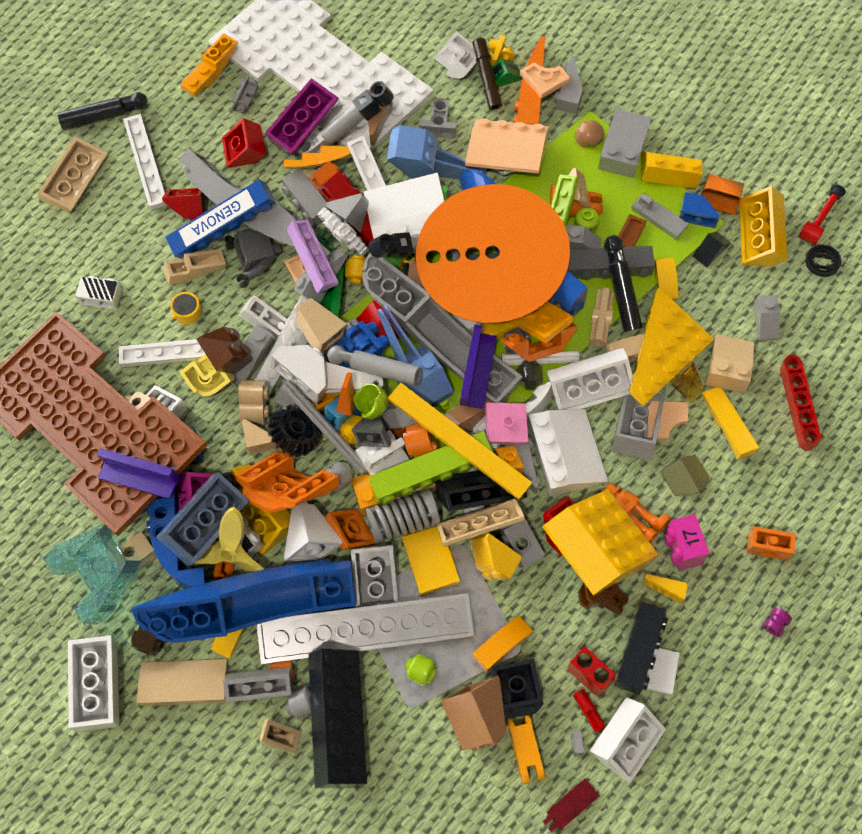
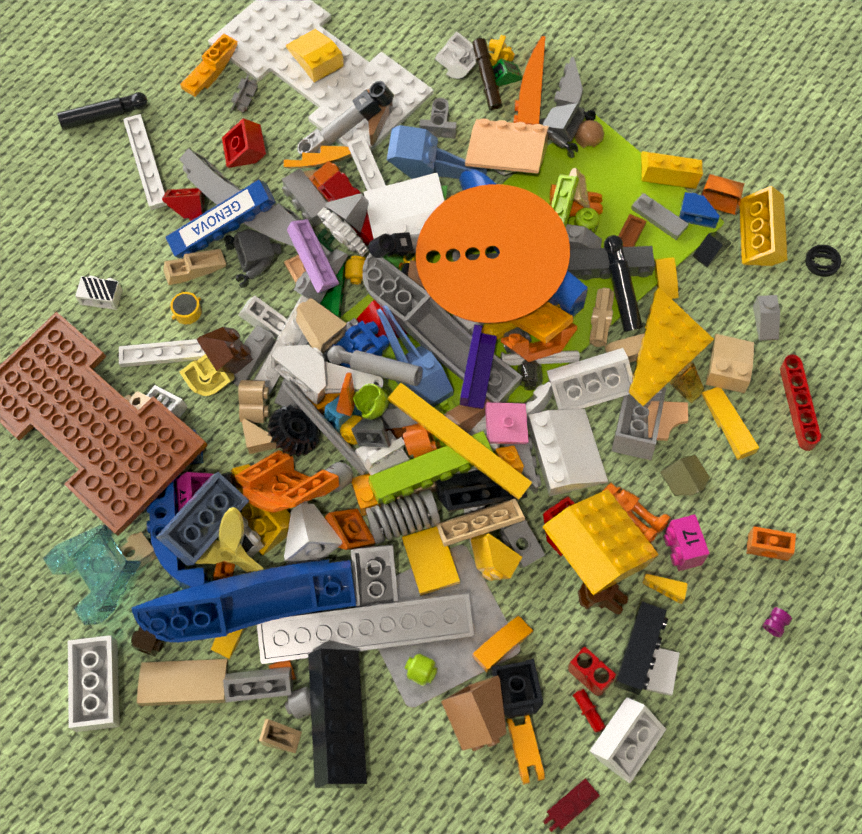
(72, 175): tan slope -> none
(137, 474): dark purple panel -> none
(301, 117): magenta slope -> none
(316, 54): none -> yellow slope
(544, 79): light nougat tile -> none
(564, 123): none -> dark grey torso
(577, 743): light grey tile -> none
(624, 143): light grey slope -> none
(812, 231): red piece -> none

